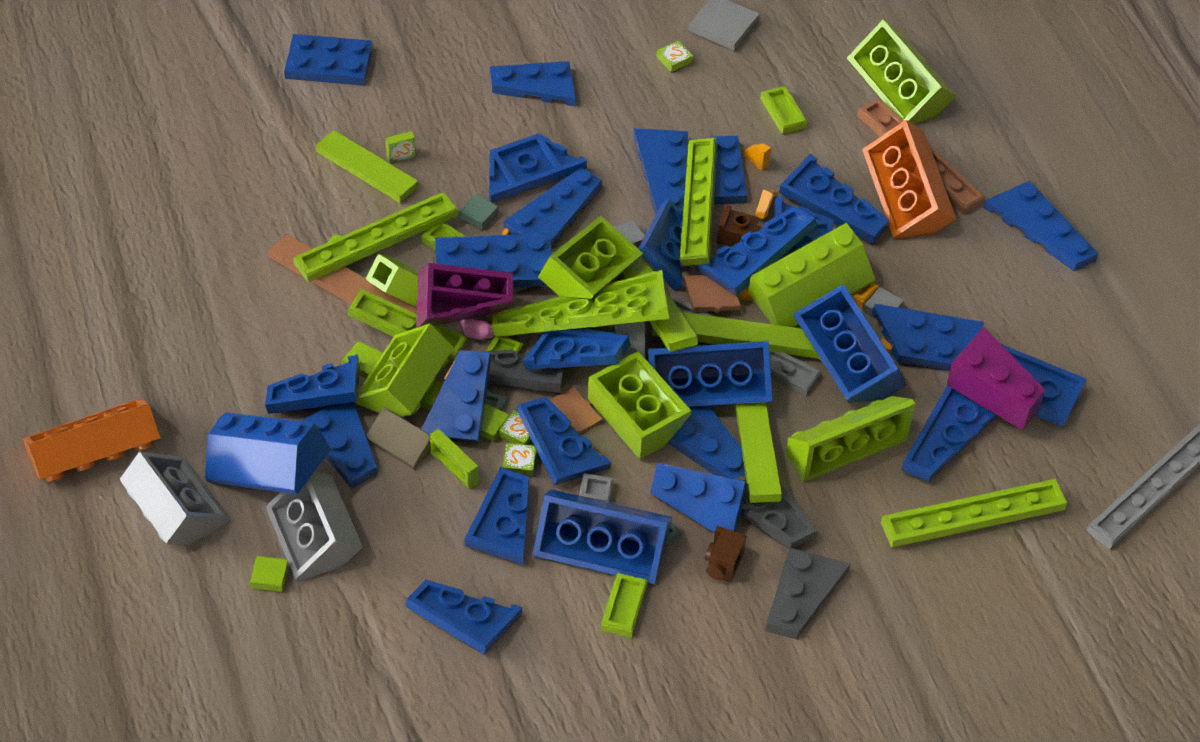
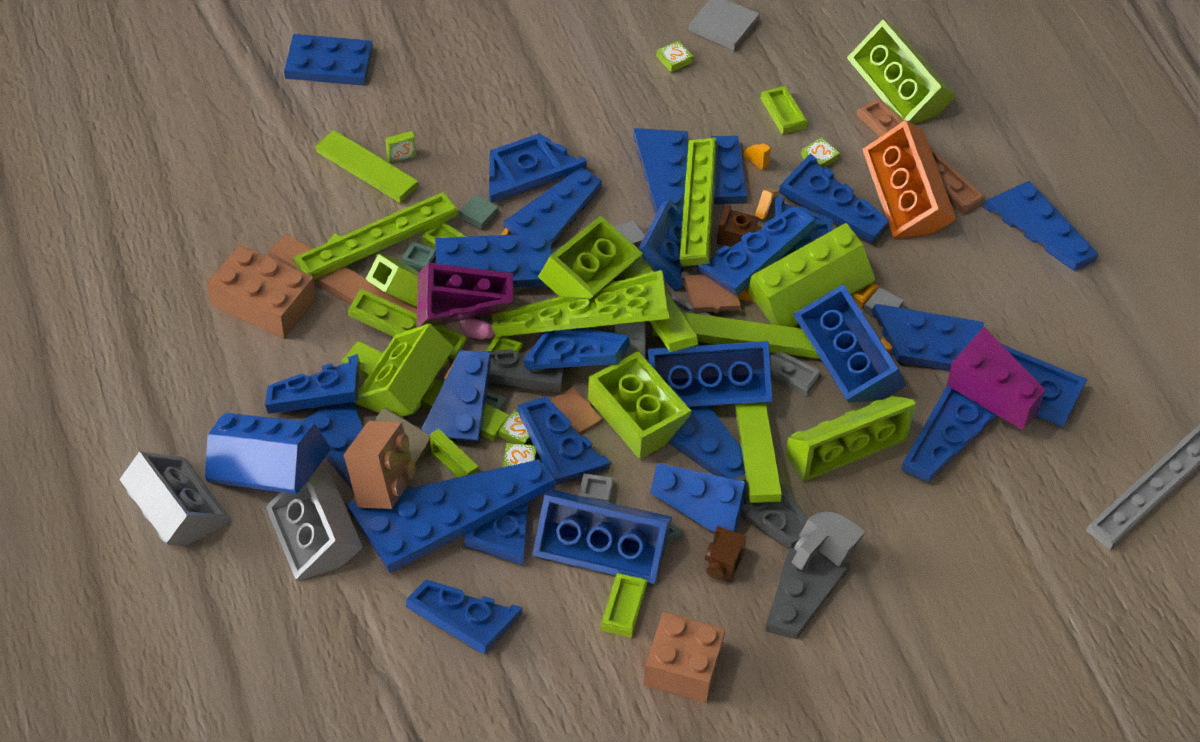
(91, 439): orange slope -> none
(261, 291): none -> nougat brick
(269, 573): lime tile -> none
(379, 464): none -> nougat brick
(418, 256): none -> sand green tile
(446, 510): none -> blue wing
(539, 79): blue wing -> none
(684, 657): none -> nougat brick
(823, 151): none -> tile
(828, 534): none -> light grey brick
(973, 513): lime plate -> none

